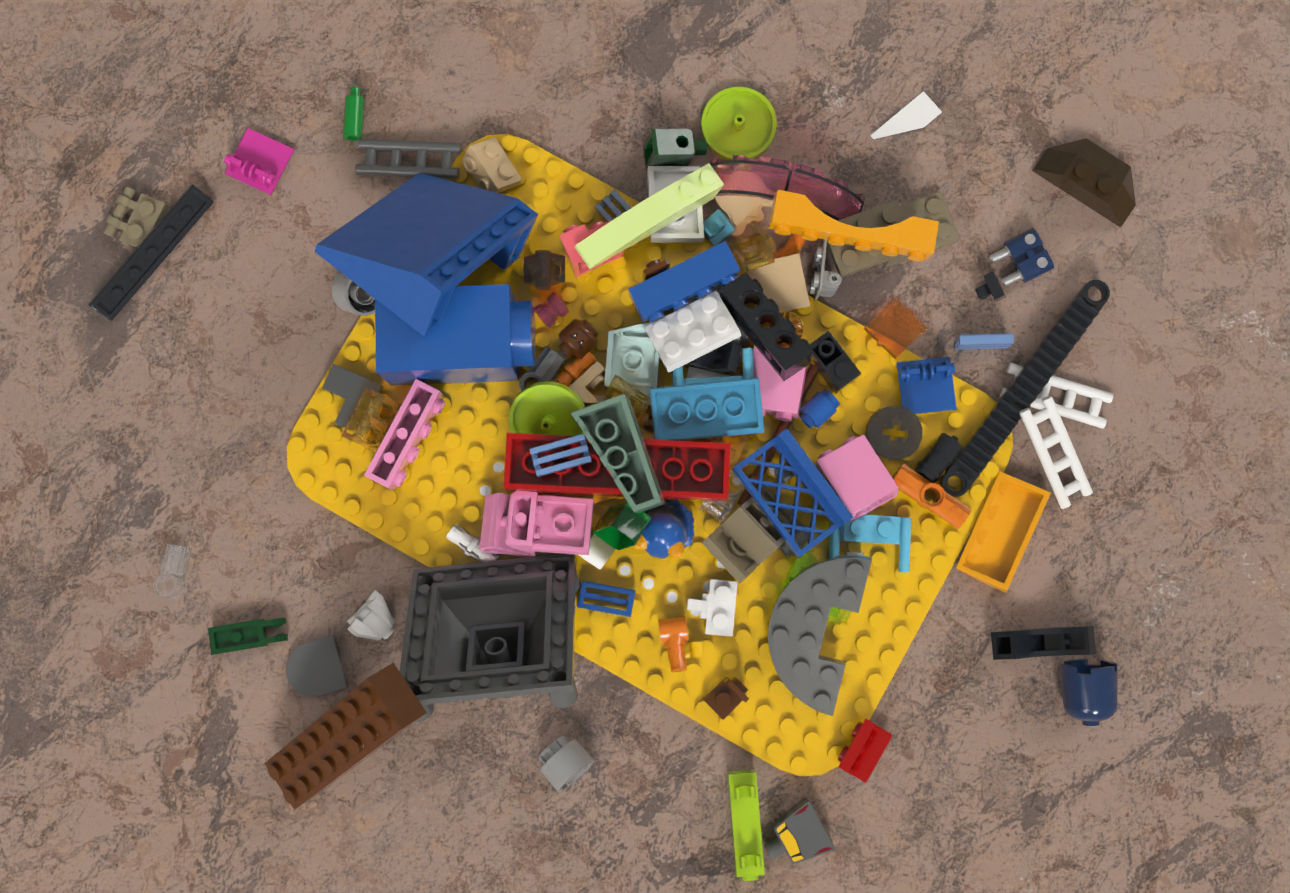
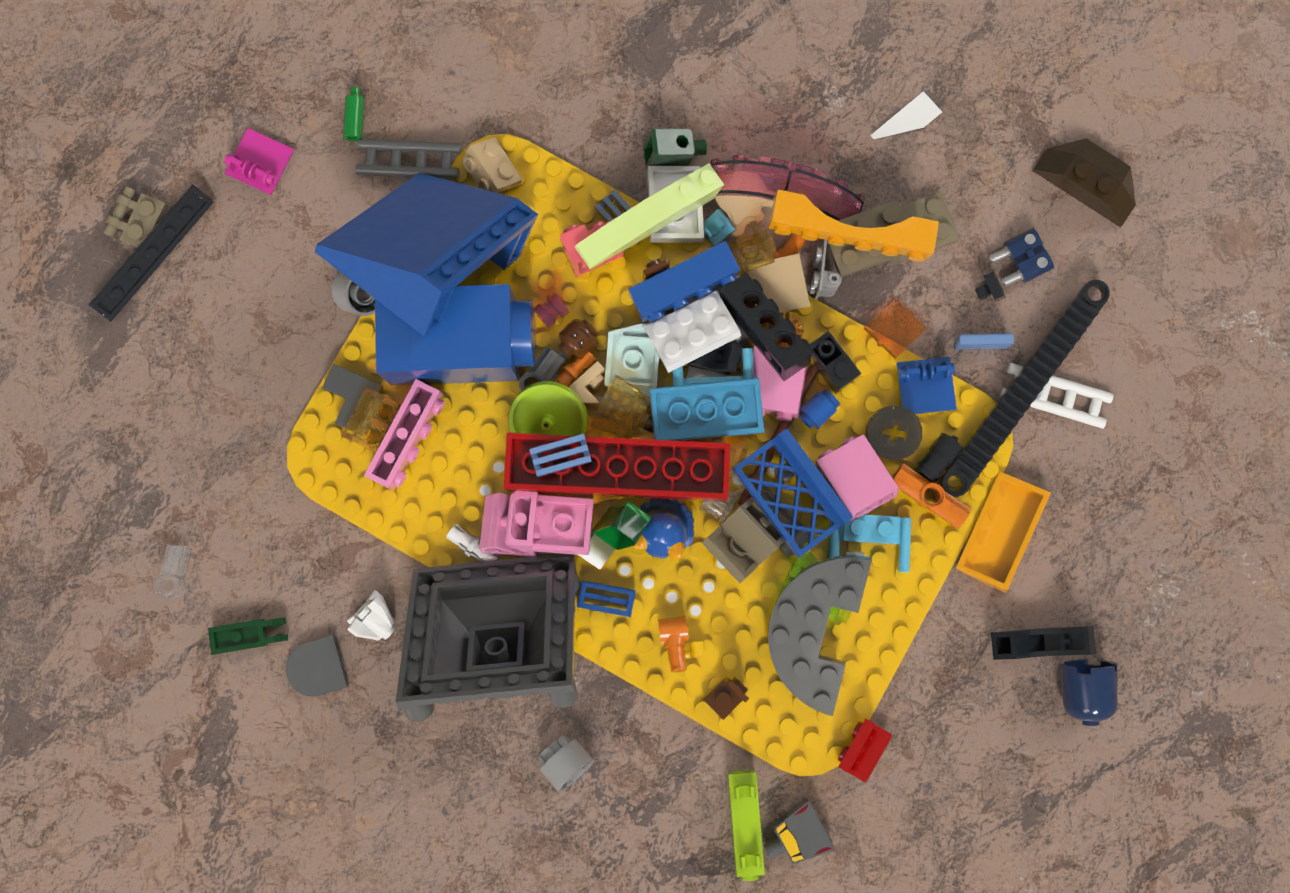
(345, 736): reddish brown brick -> none
(544, 269): clear smoke brick -> none
(621, 448): sand green wedge -> none
(717, 607): white hinge -> none
(738, 123): lime piece -> none
(1042, 444): white bar -> none

